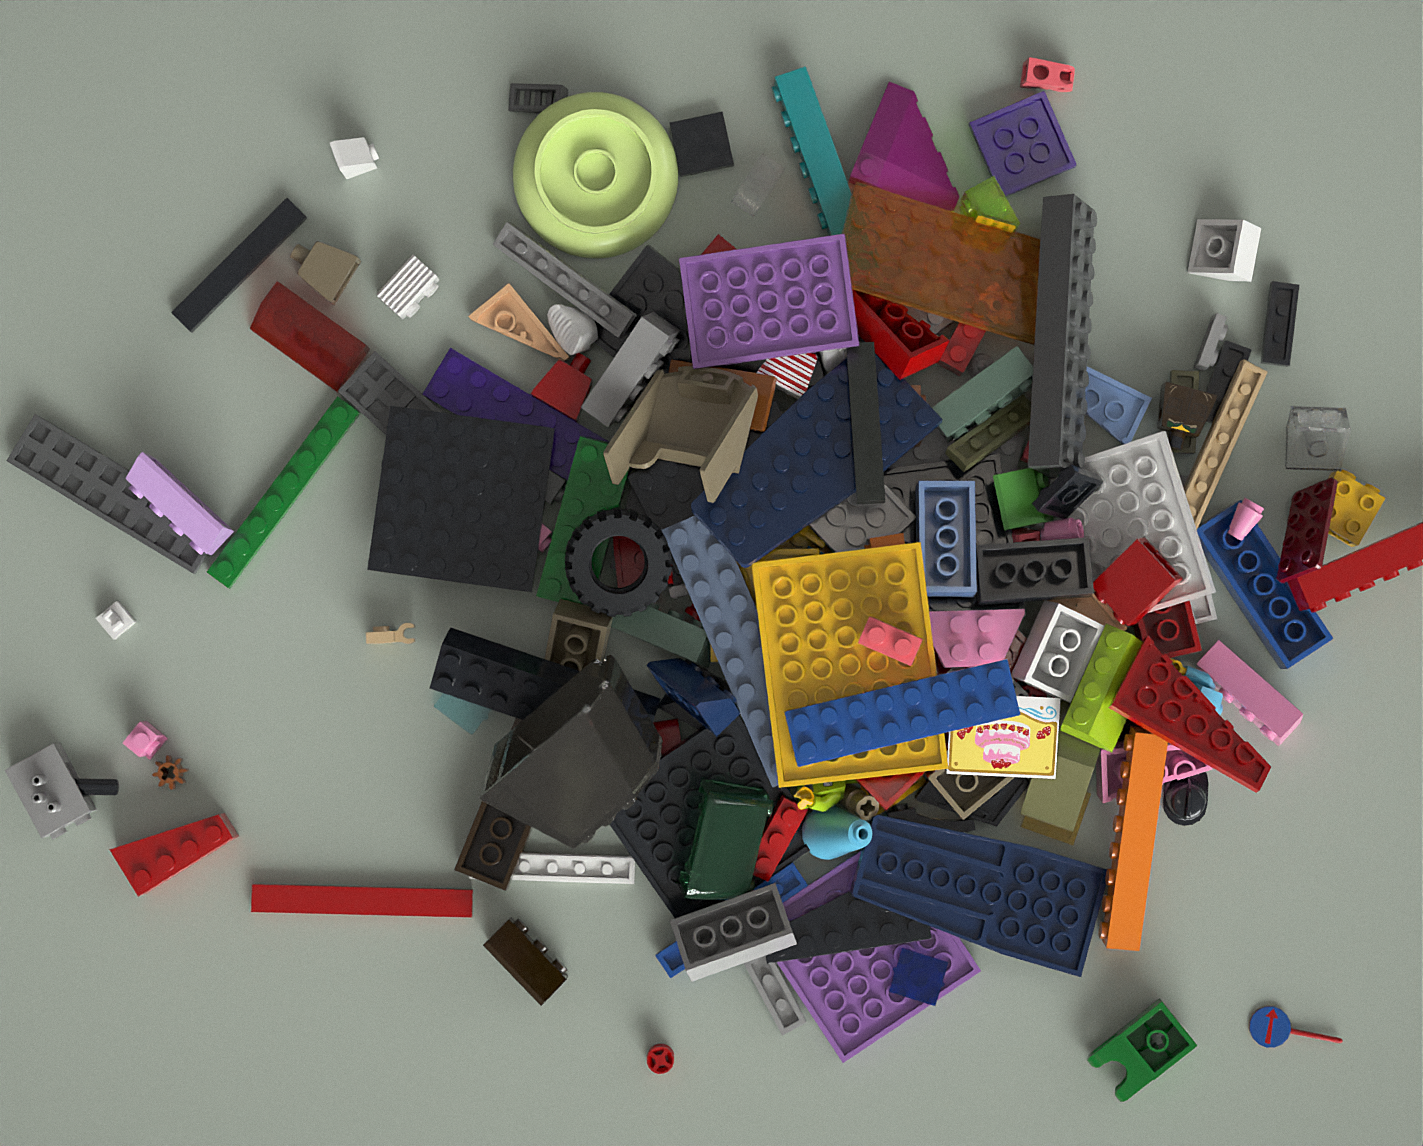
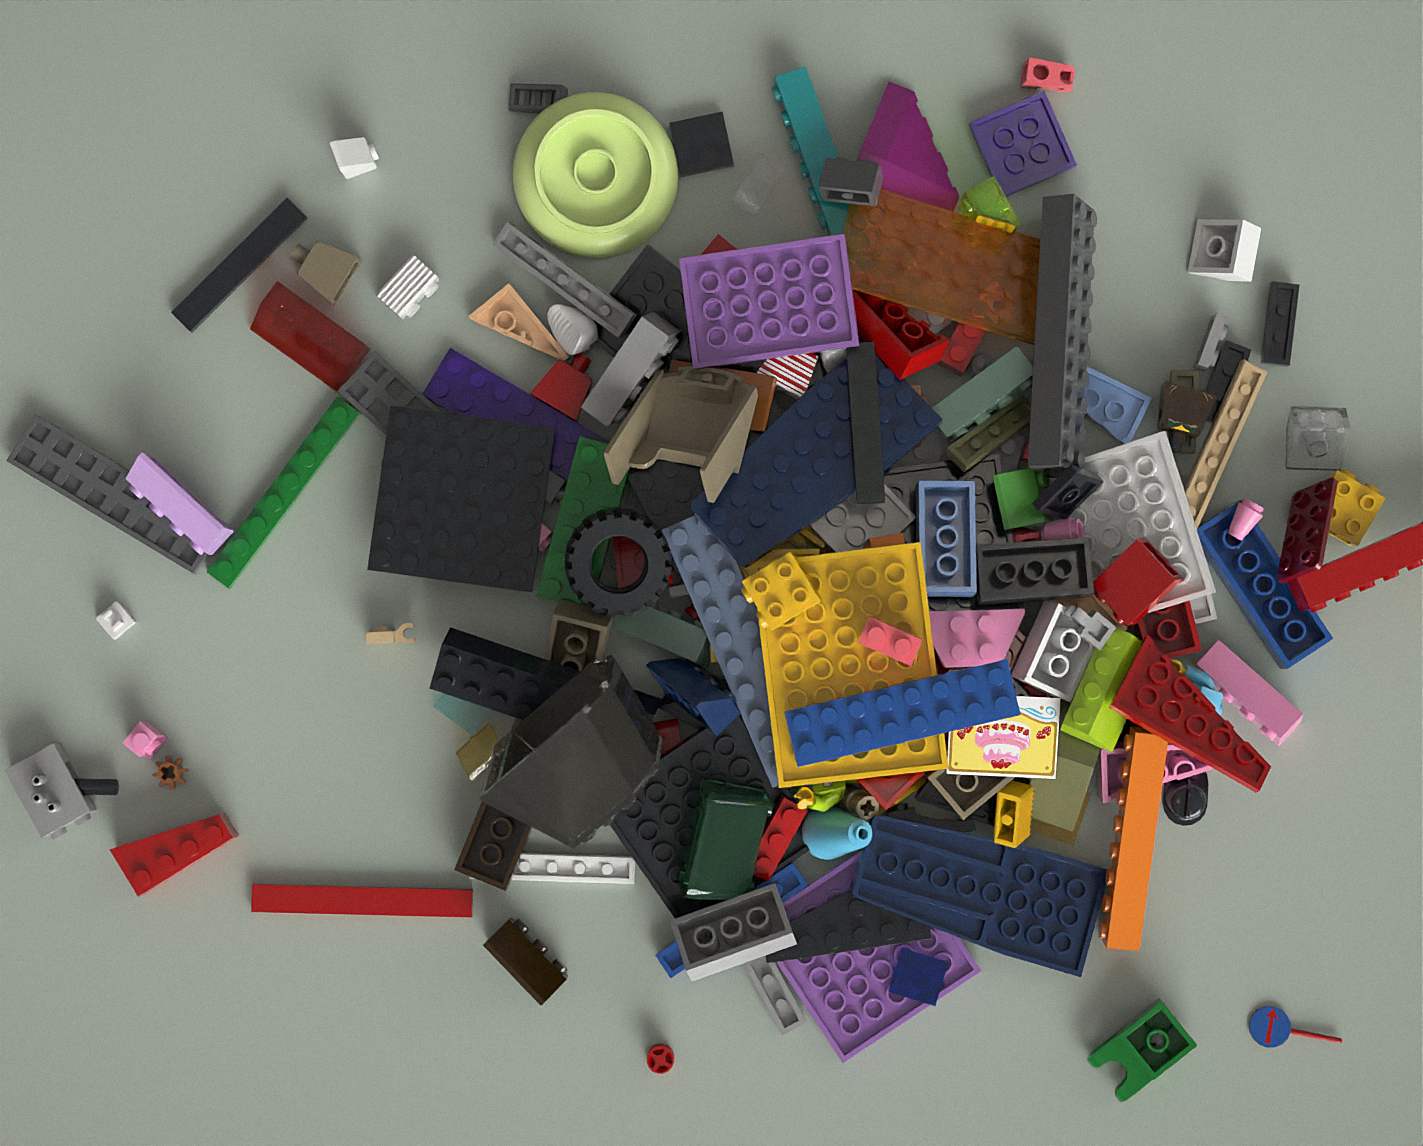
(477, 752): none -> clear yellow piece
(780, 591): none -> yellow brick
(851, 181): none -> dark grey brick
(1013, 814): none -> yellow brick
(1093, 626): none -> light grey plate

